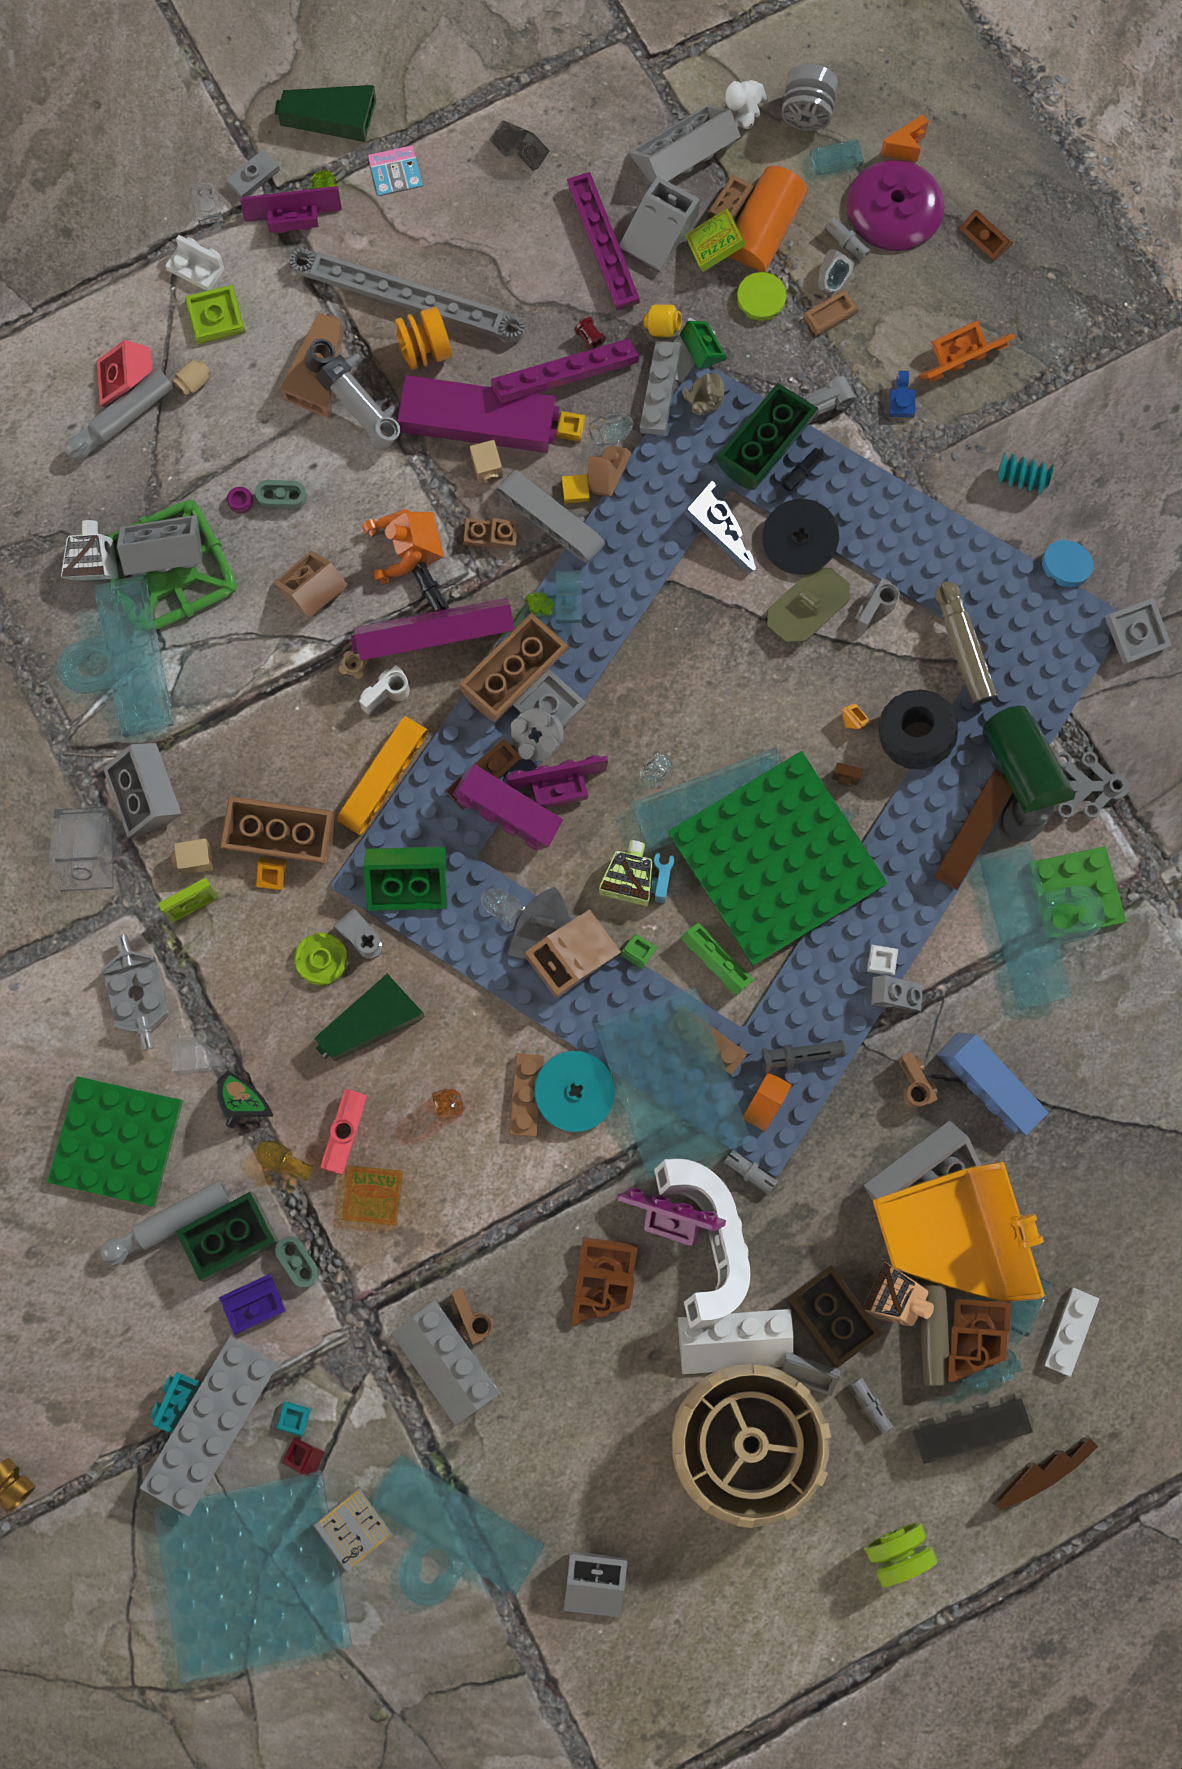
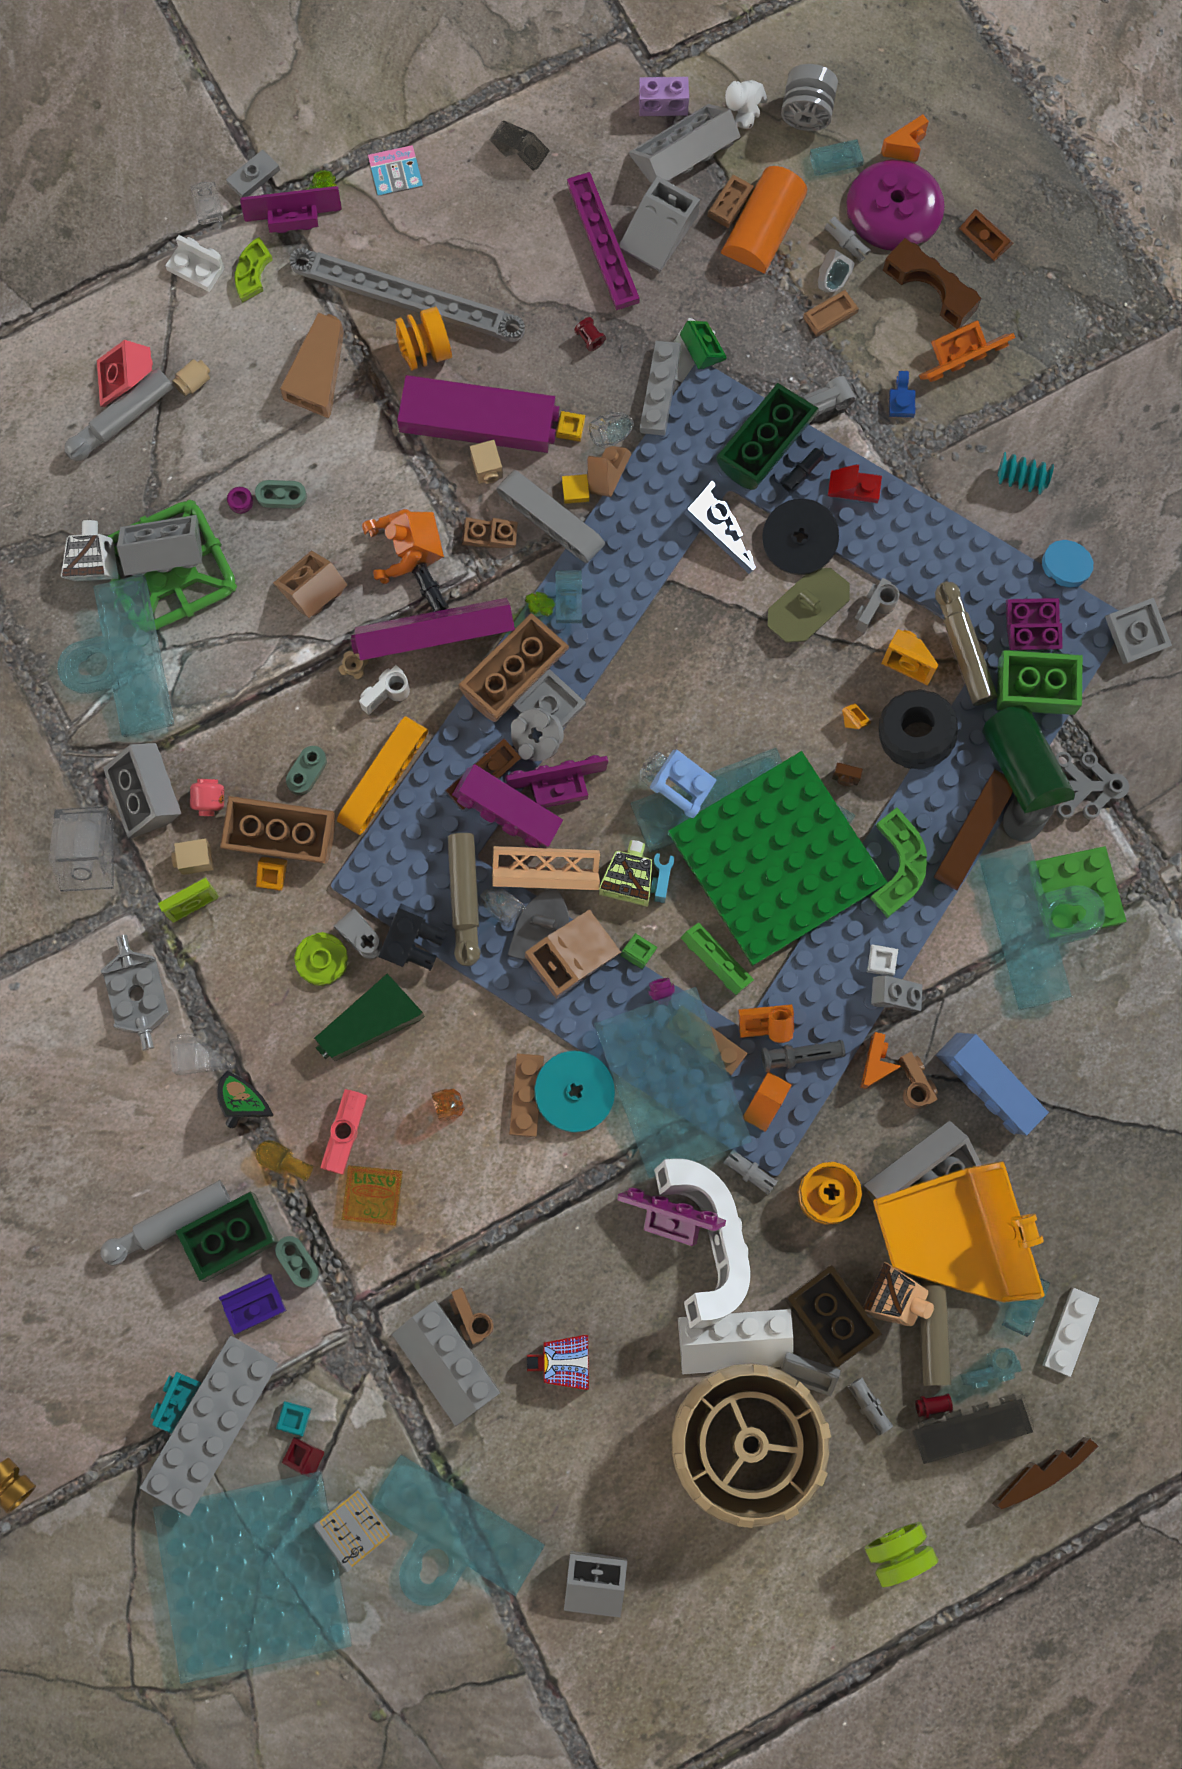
(115, 1141): green plate -> none
(207, 796): none -> coral head
(215, 314): lime tile -> none
(249, 269): none -> lime tile
(308, 770): none -> sand green plate
(329, 110): dark green slope -> none
(336, 375): light grey piece -> none
(399, 943): none -> black brick
(405, 878): green slope -> none
(464, 897): none -> dark tan piece
(545, 877): none -> light nougat fence
(563, 1362): none -> torso
(564, 370): magenta plate -> none
(603, 1279): dark orange slope -> none
(661, 988): none -> magenta plate
(662, 320): yellow head -> none
(663, 96): none -> lavender brick
(686, 776): none -> light blue plate
(705, 394): dark tan hair -> none
(715, 240): lime tile -> none
(761, 296): lime tile -> none
(771, 1021): none -> orange plate
(845, 1190): none -> light orange wheel
(852, 485): none -> red slope
(874, 1068): none -> orange slope
(910, 657): none -> light orange slope
(911, 264): none -> reddish brown arch
(912, 863): none -> bright green plate
(933, 1405): none -> dark red pin
(978, 1336): dark orange slope -> none
(1034, 624): none -> magenta slope
(1040, 681): none -> bright green brick

